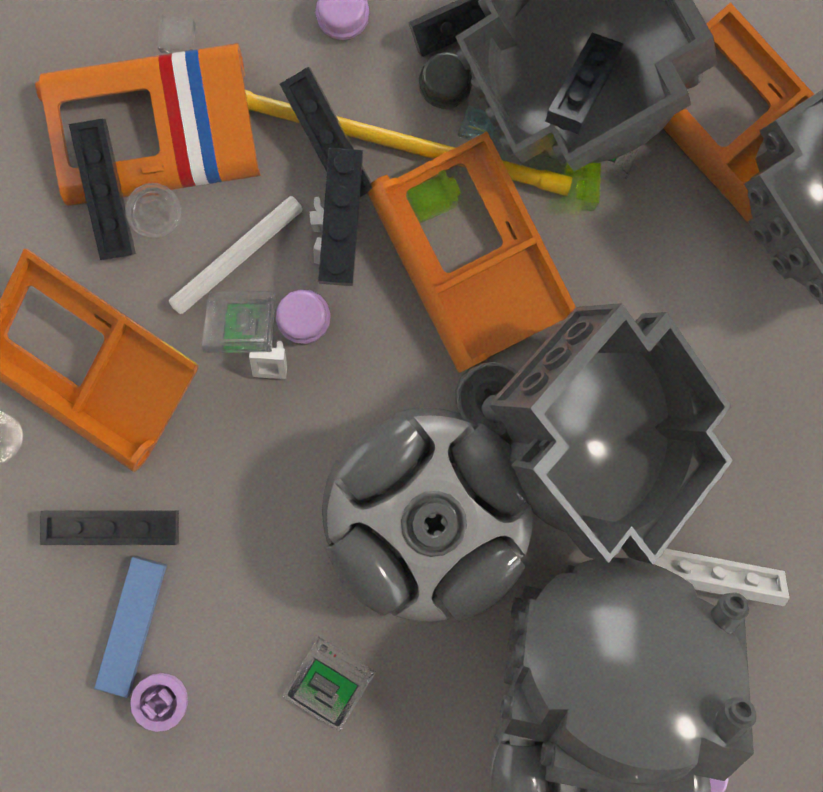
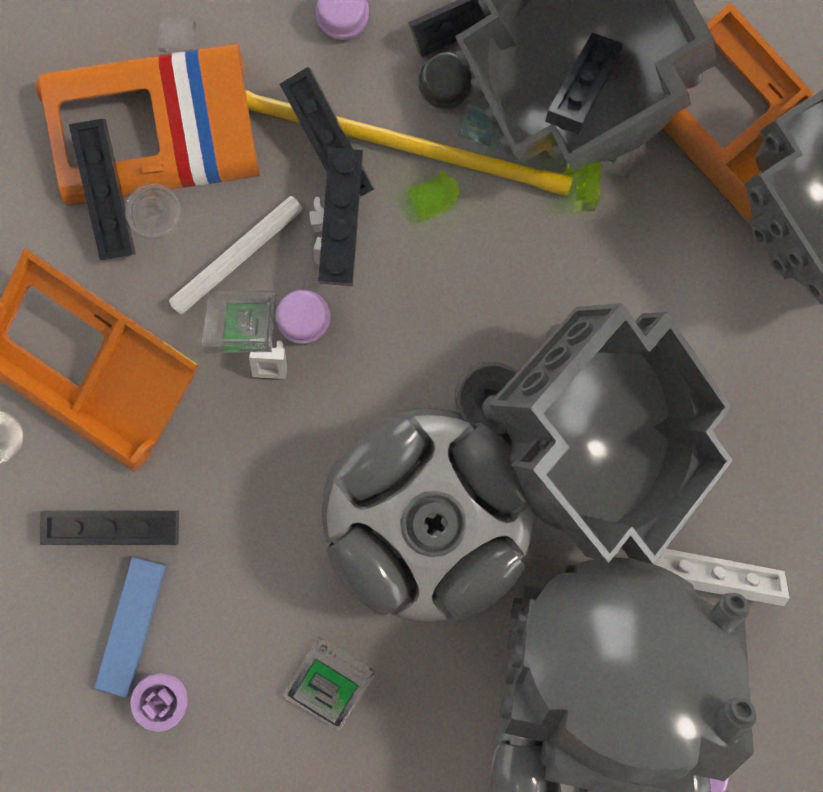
(495, 296): orange piece -> none

